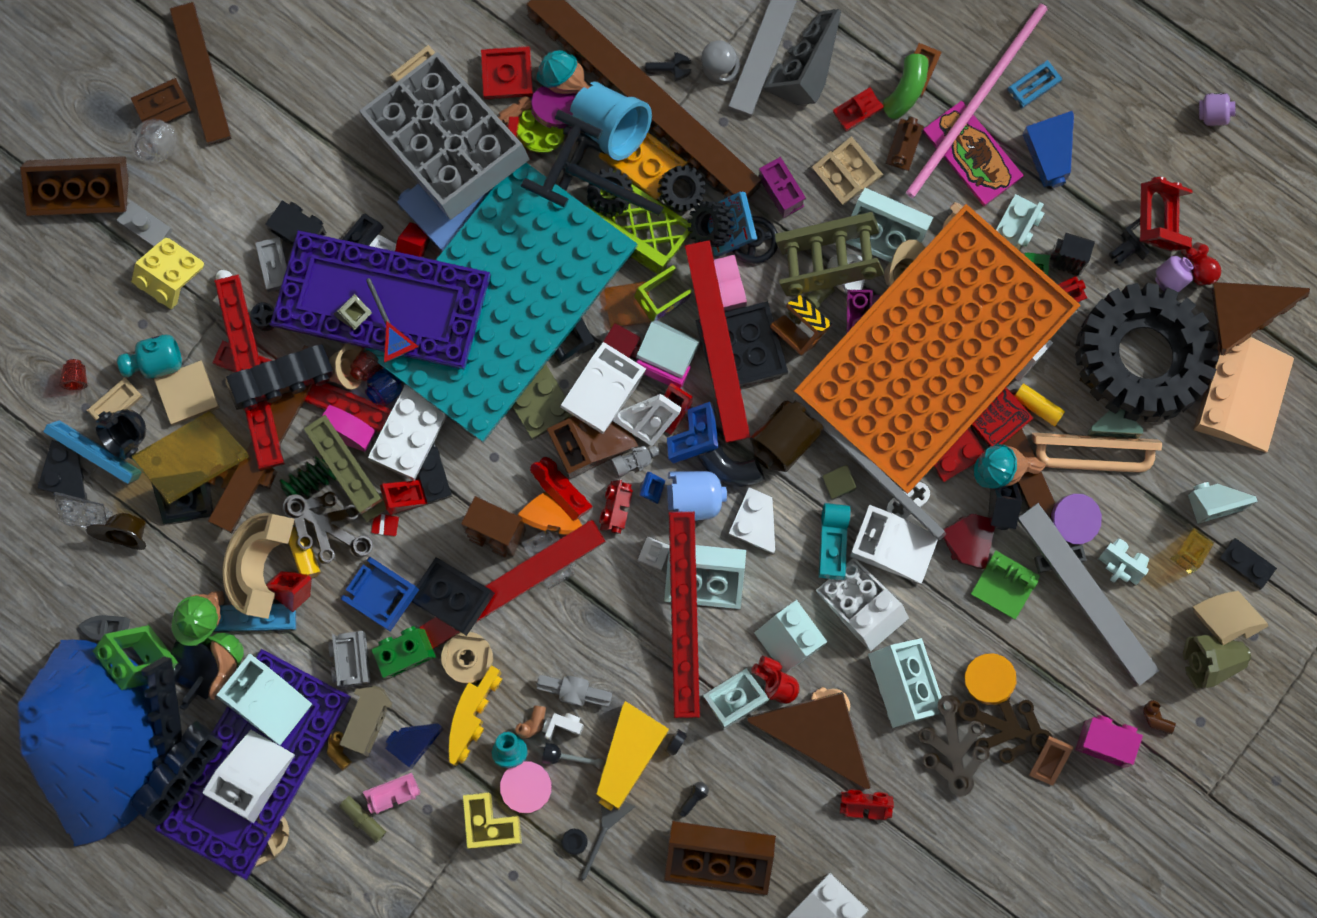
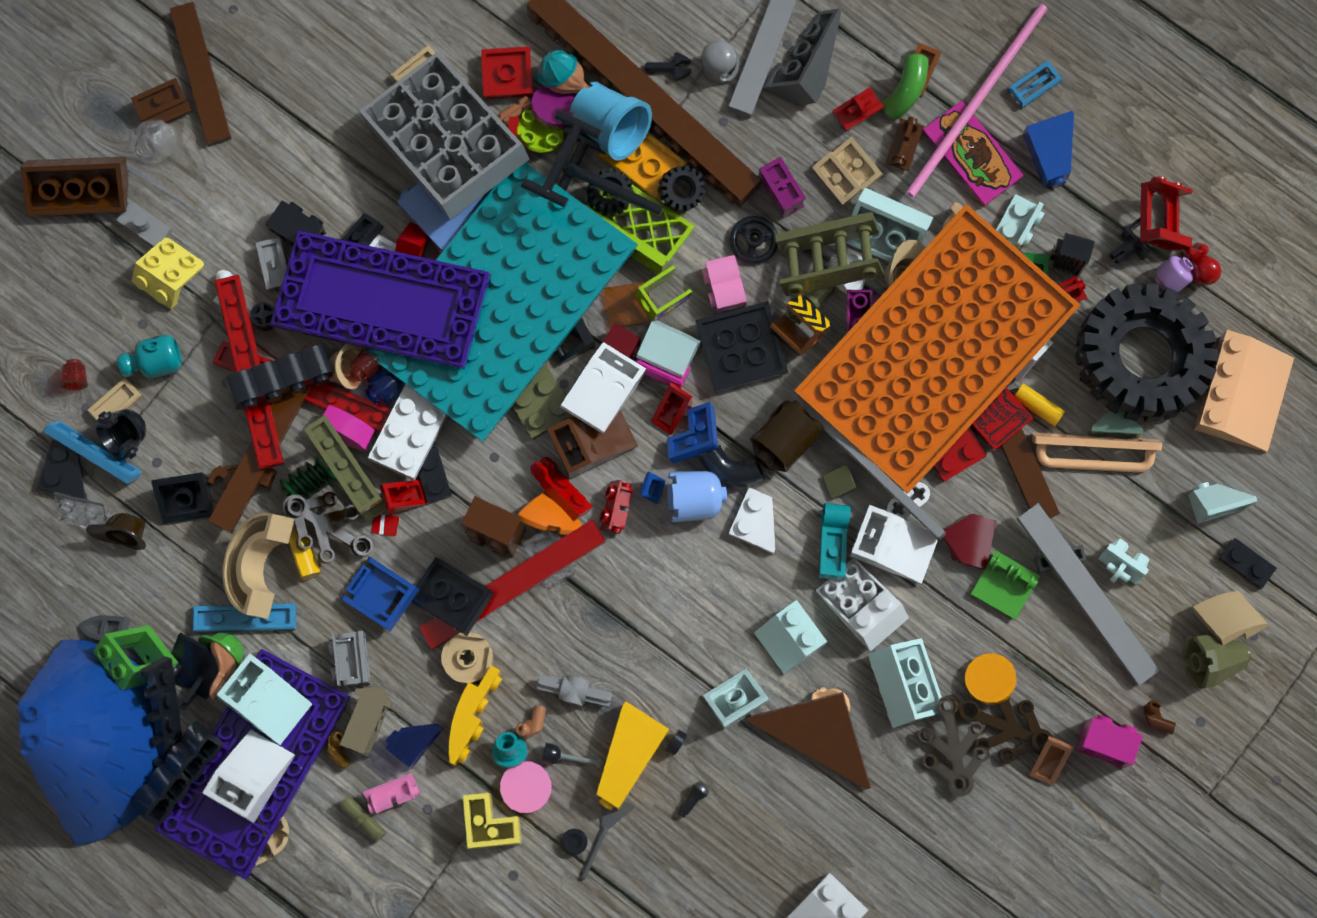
(186, 393): tan tile -> none
(189, 457): clear yellow piece -> none
(197, 617): bright green piece -> none
(290, 589): red slope -> none
(353, 312): olive slope -> none
(395, 341): piece -> none
(403, 652): green brick -> none
(568, 723): white bracket -> none
(638, 458): light grey piece -> none
(648, 418): white wing -> none
(654, 553): white tile -> none
(684, 614): red tile -> none
(717, 341): red tile -> none
(717, 576): light aqua slope -> none
(720, 858): reddish brown slope -> none
(722, 223): black tyre -> none
(744, 228): dark azure tile -> none
(778, 684): red piece -> none
(878, 803): red hinge -> none
(1004, 466): teal piece -> none
(1004, 507): black slope -> none
(1077, 518): medium lavender tile -> none
(1192, 551): clear yellow slope -> none
(1216, 109): lavender head -> none
(1249, 308): reddish brown tile -> none

